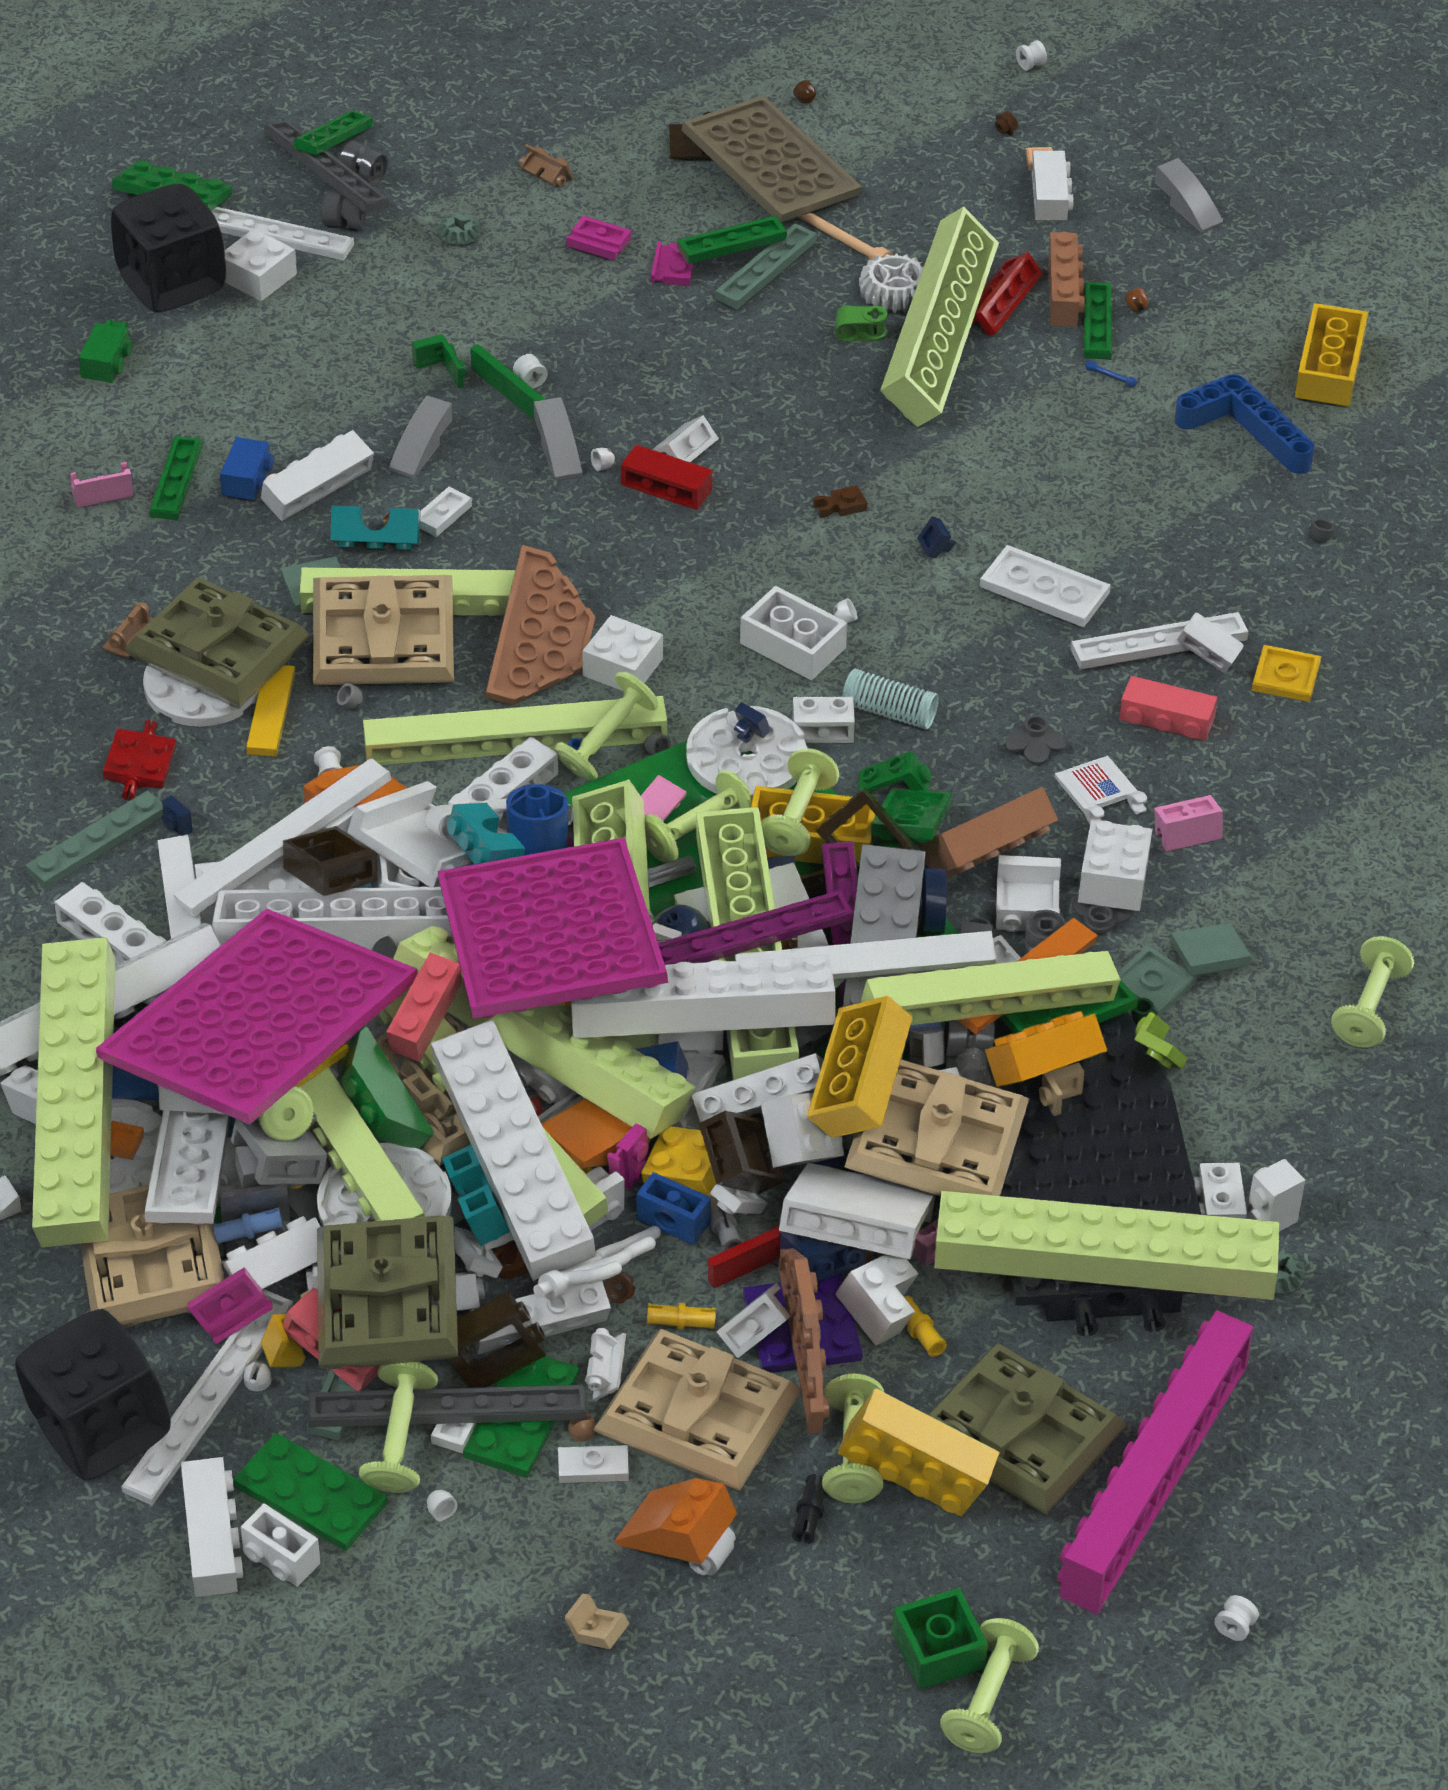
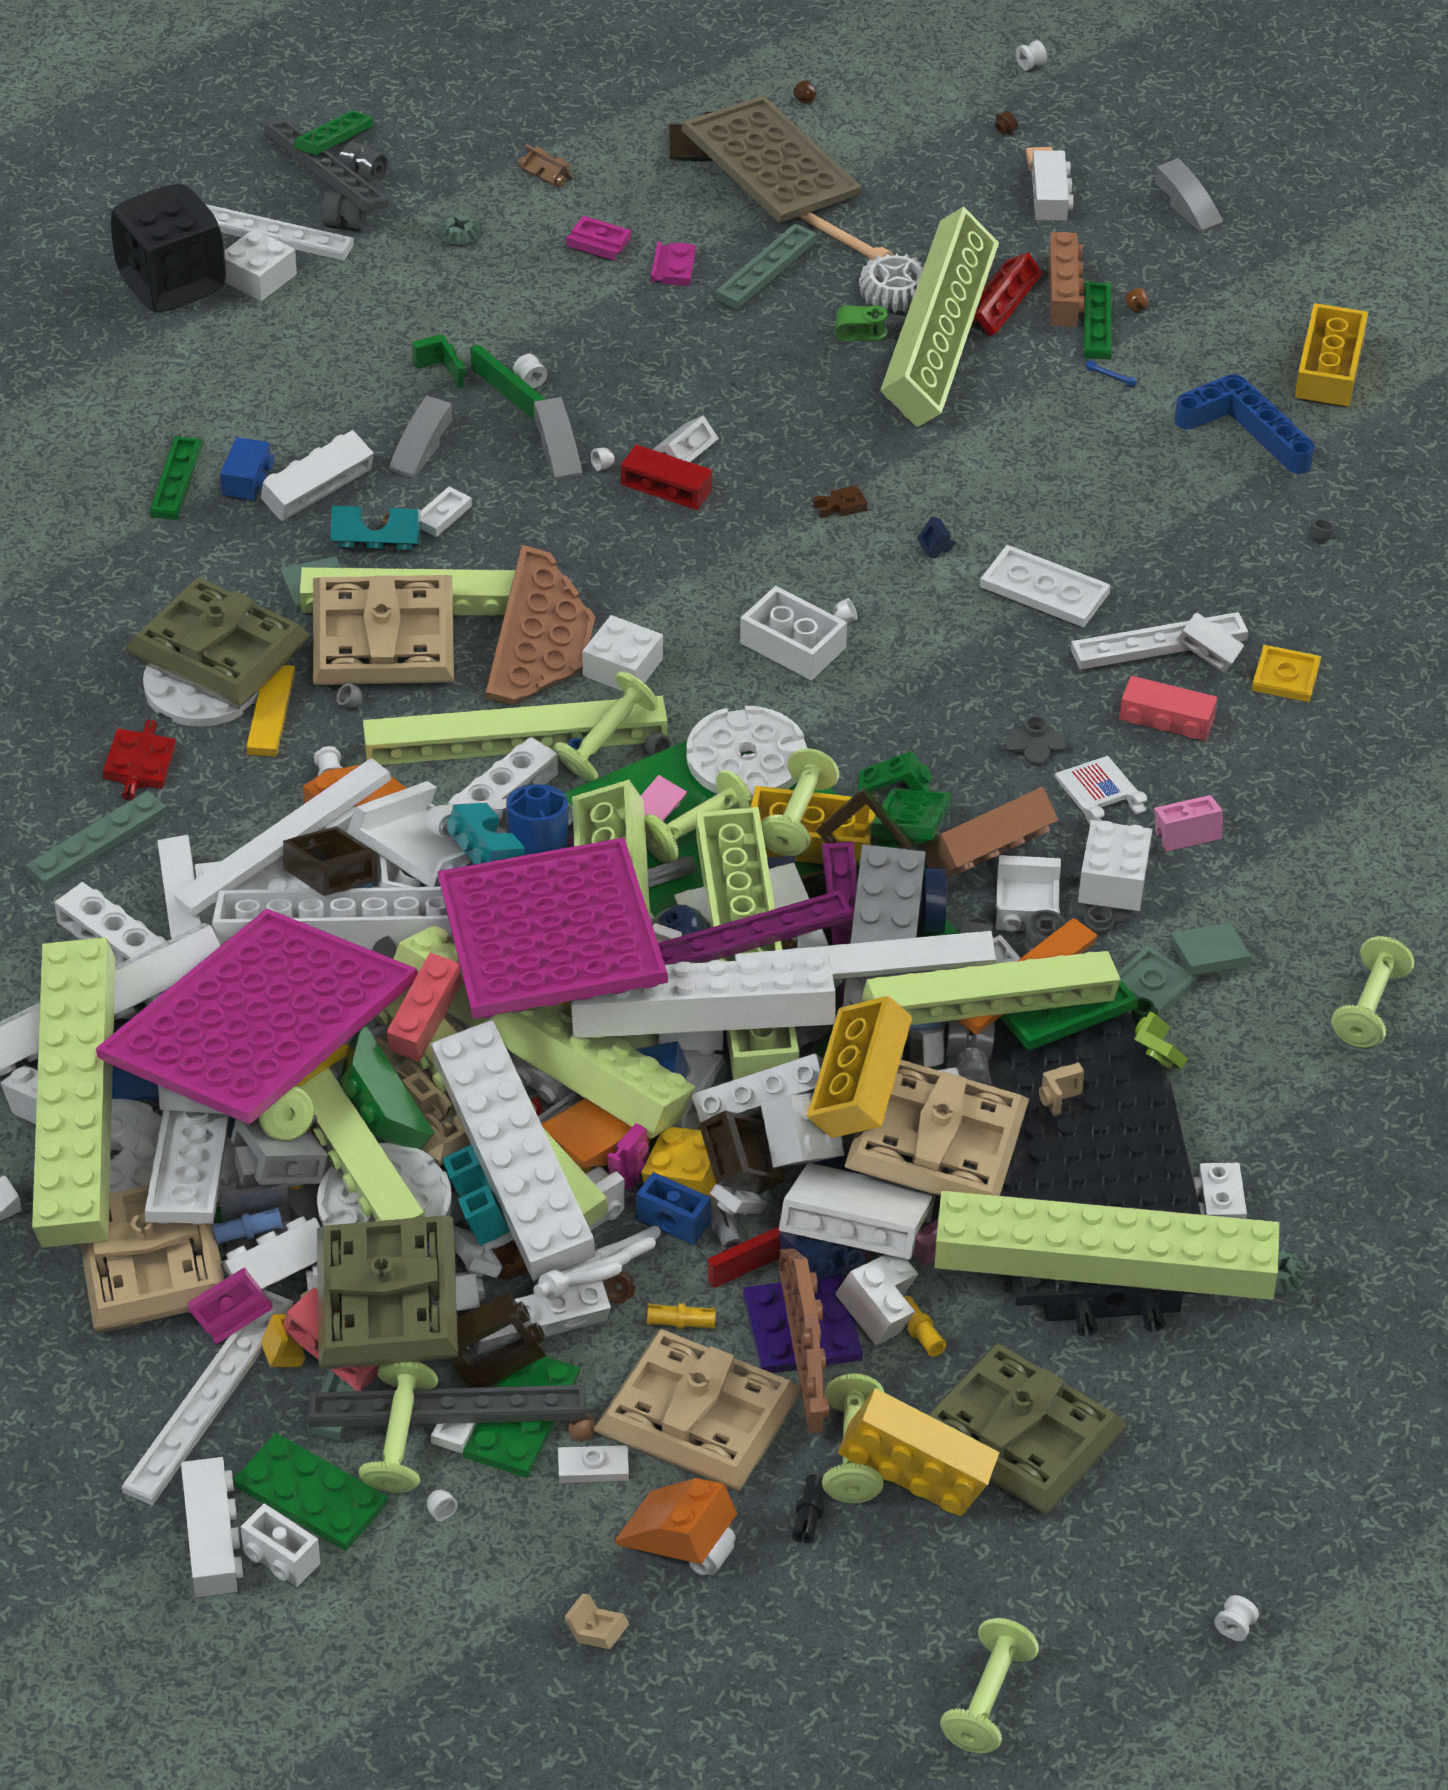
(93, 1394): black piece -> none
(102, 488): bright pink hinge -> none
(105, 351): green brick -> none
(125, 1139): orange plate -> none
(128, 629): medium nougat hinge -> none
(146, 177): green plate -> none
(176, 816): dark blue plate -> none
(262, 1378): white hinge -> none
(606, 1364): white hinge -> none
(731, 239): green plate -> none
(750, 723): dark blue tile -> none
(754, 1322): white panel -> none
(825, 719): white brick -> none
(927, 708): light aqua piece -> none
(939, 1638): green brick -> none
(1045, 1048): light orange brick -> none
(1154, 1462): dark pink brick -> none
(1276, 1194): white brick -> none

